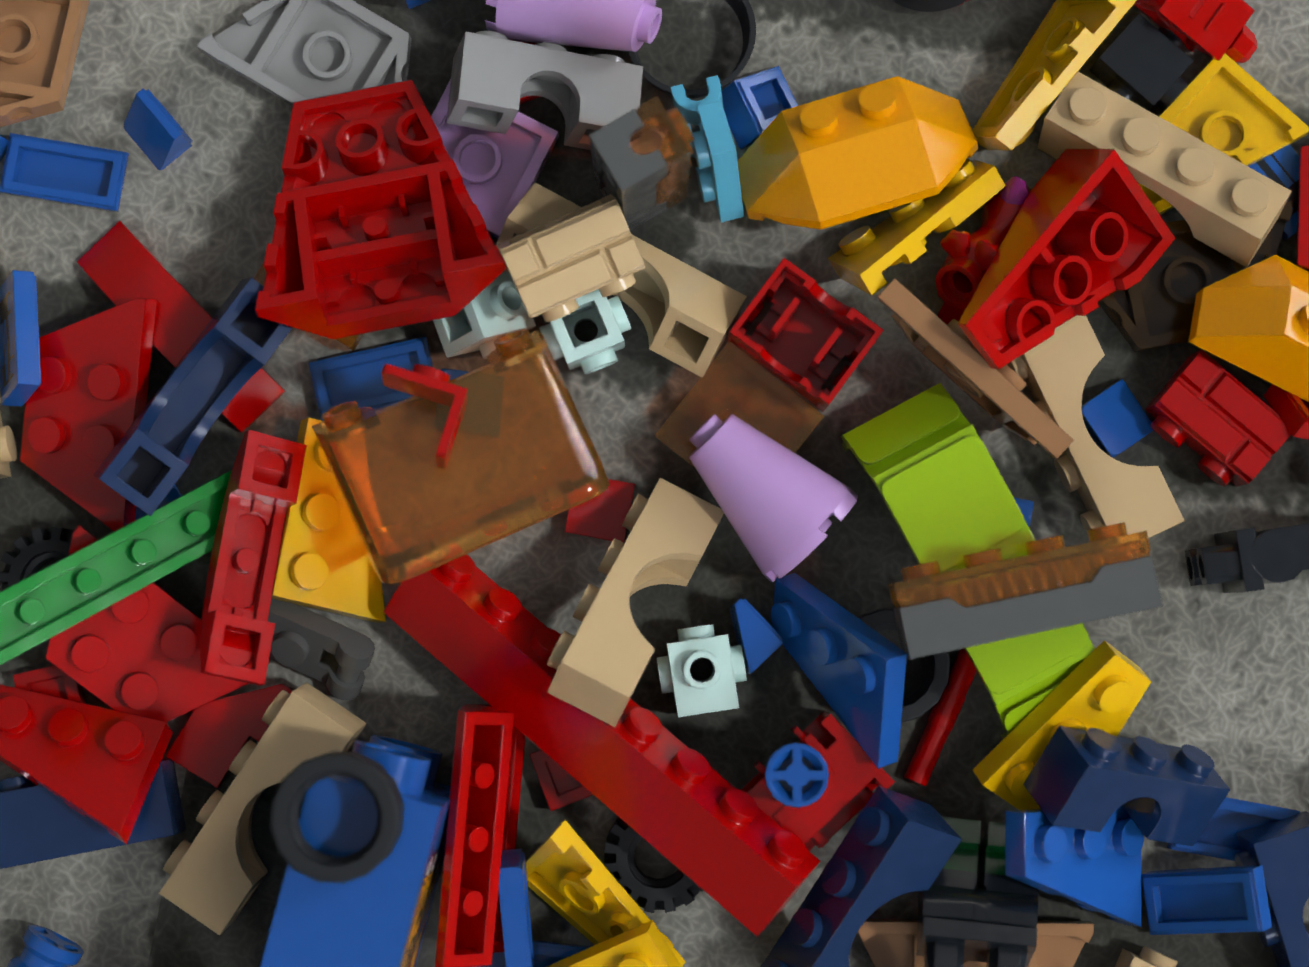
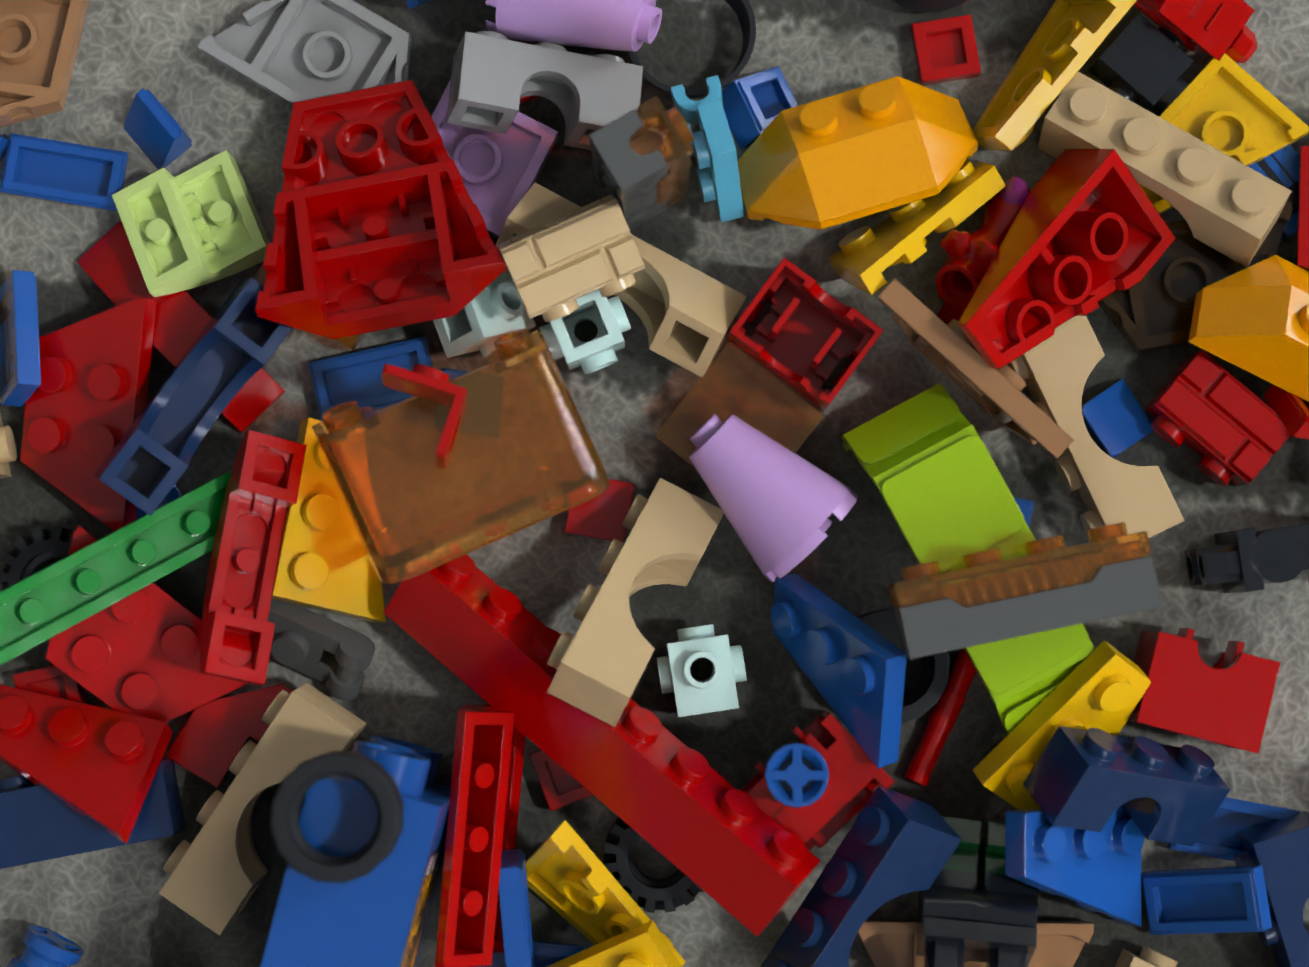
(192, 225): none -> yellowish green slope
(753, 634): blue slope -> none
(945, 50): none -> red tile
(1209, 703): none -> red piece

